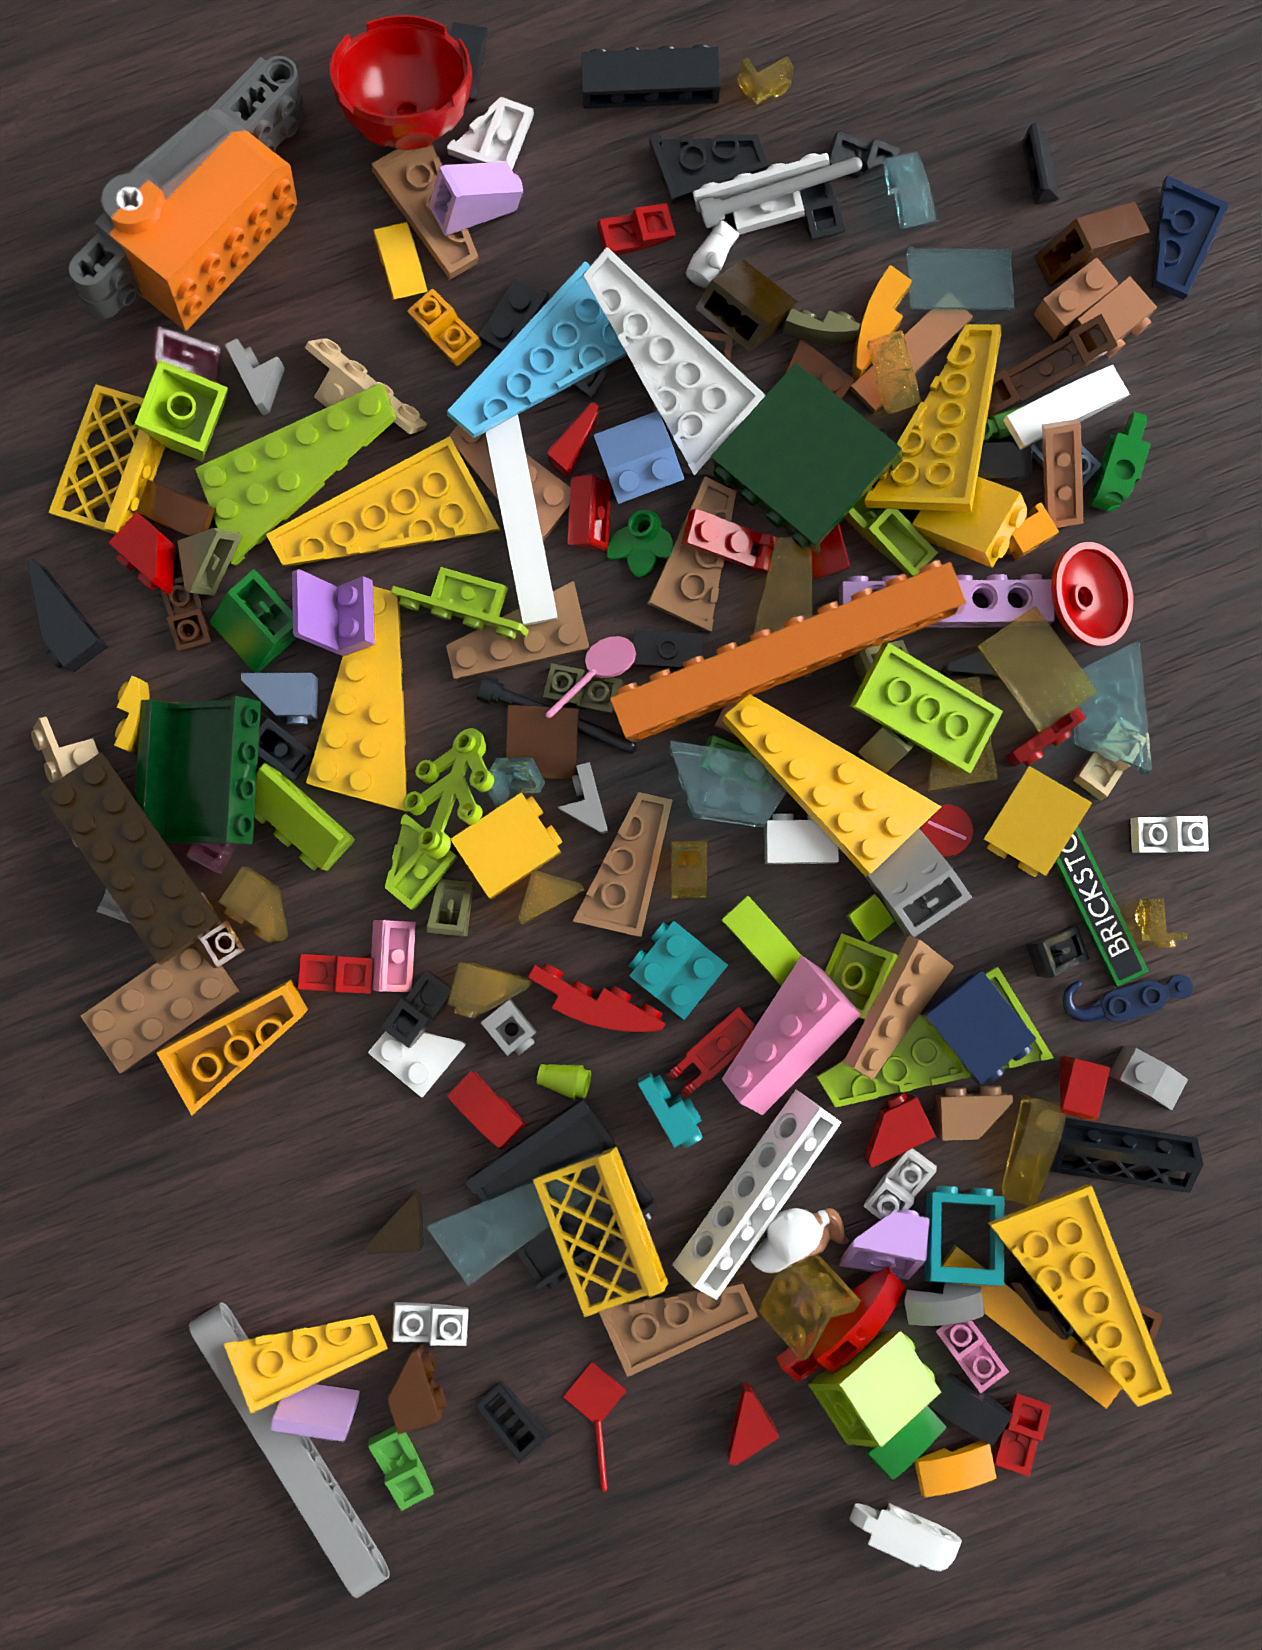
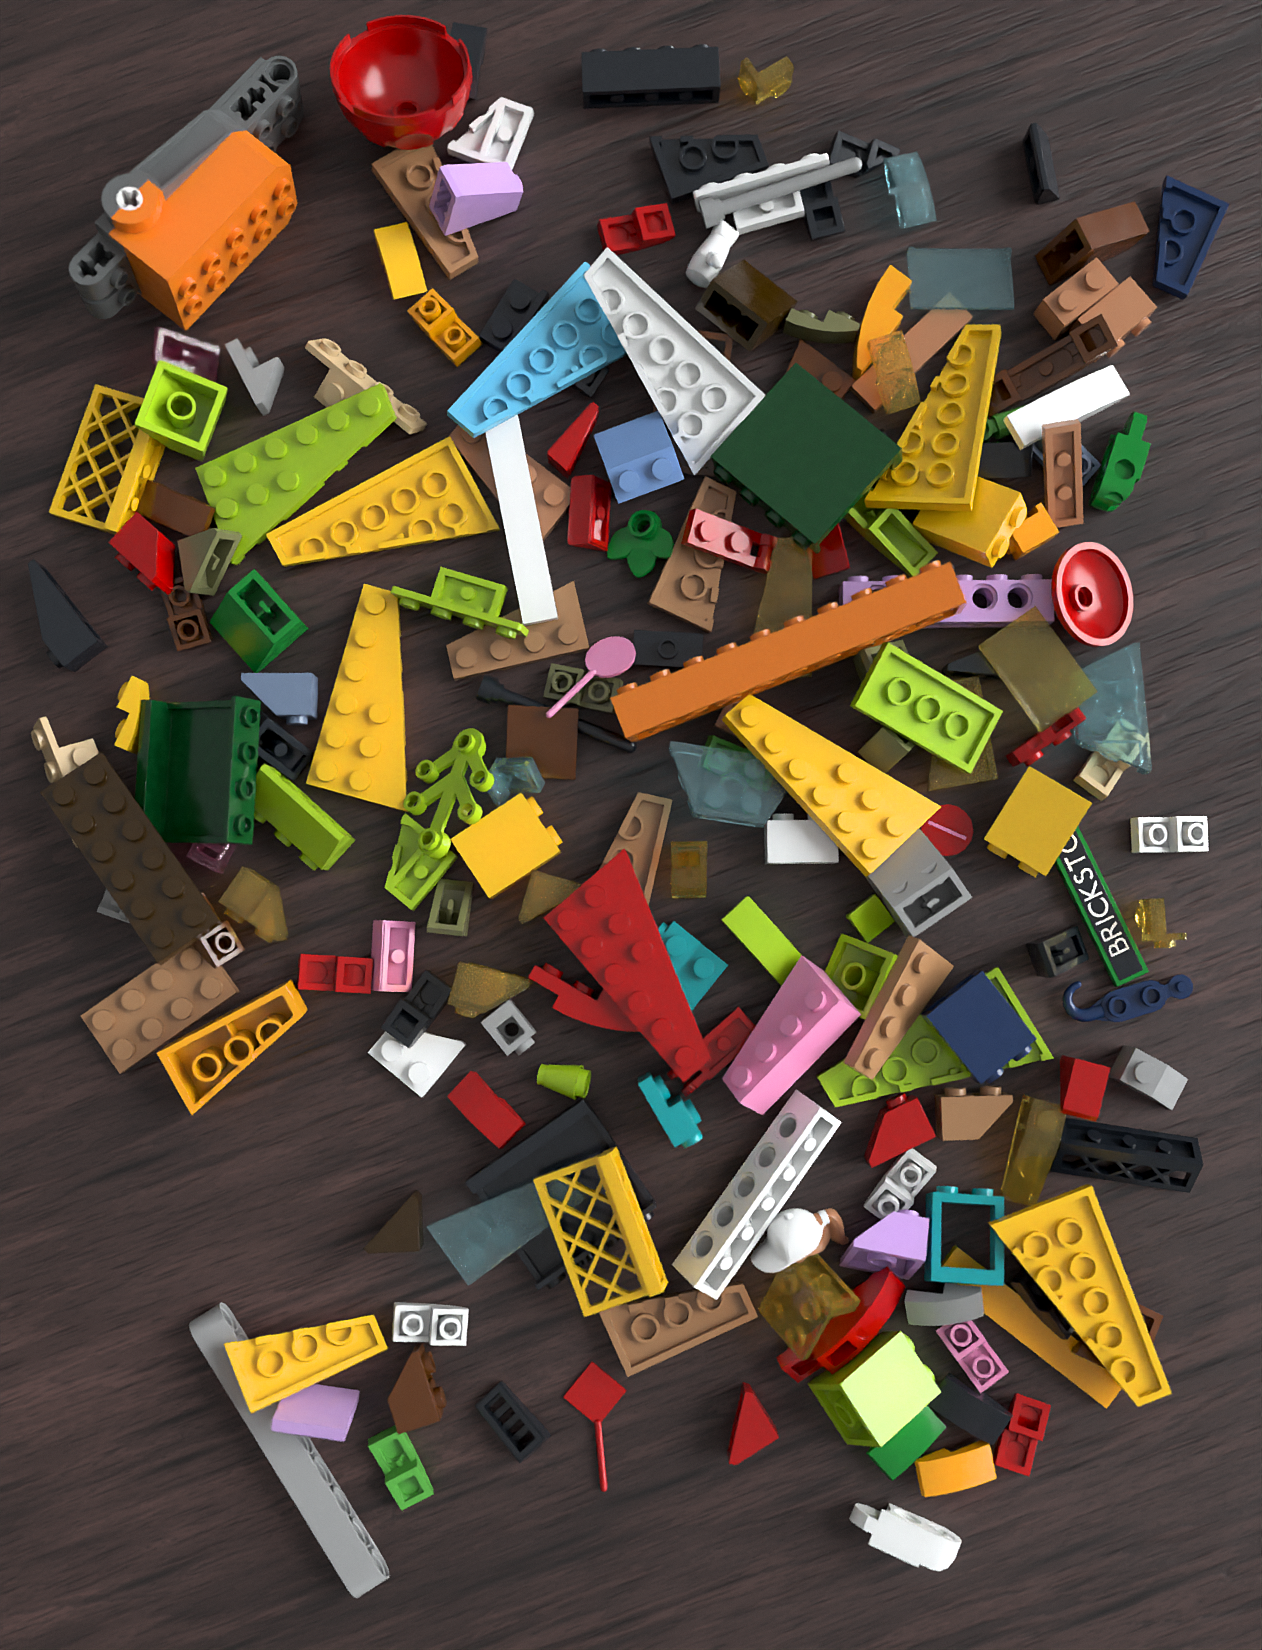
(333, 615): medium lavender bracket -> none
(589, 810): light grey slope -> none
(621, 947): none -> red wing

